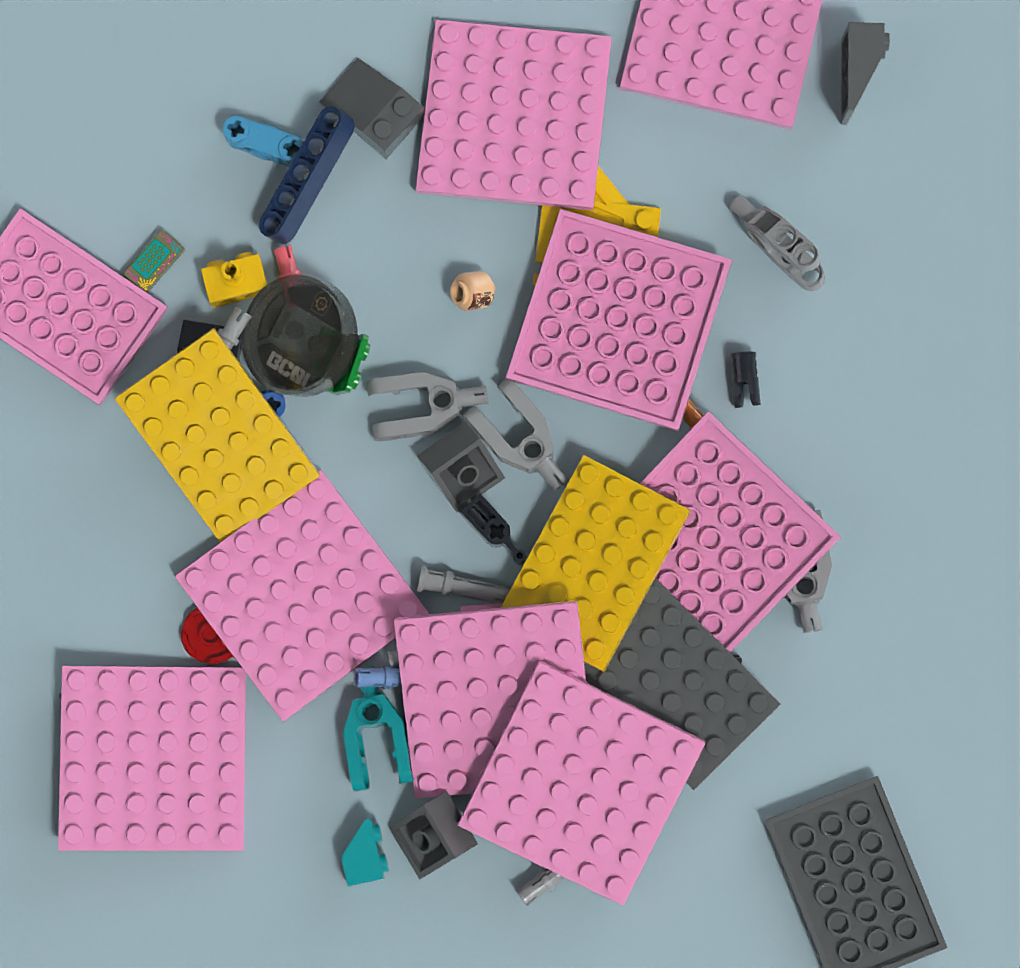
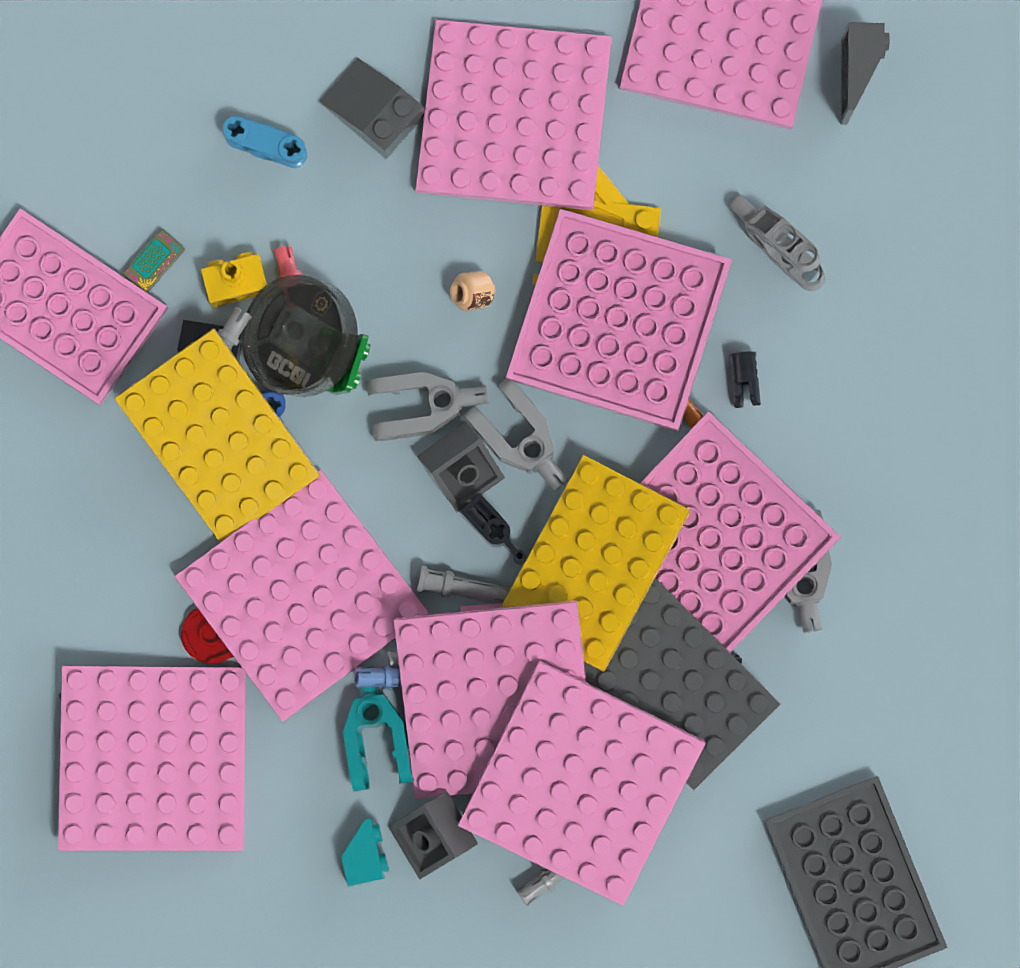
(294, 182): dark blue beam -> none

